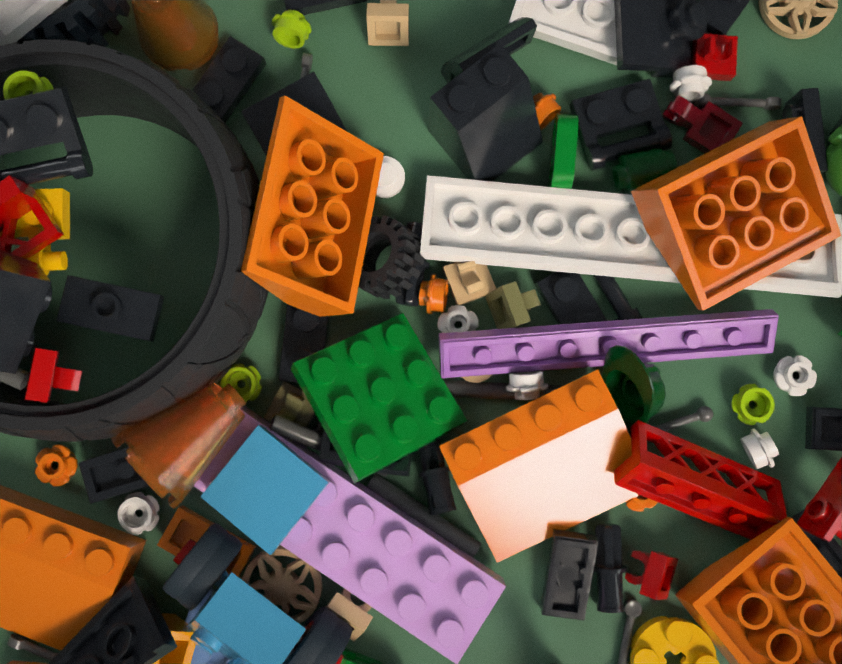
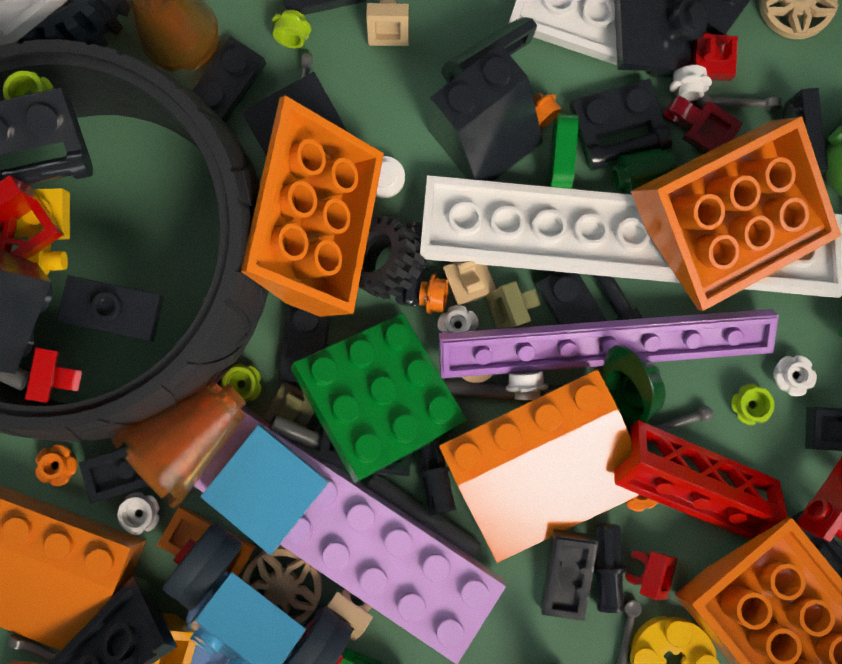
(759, 448): white plate -> none

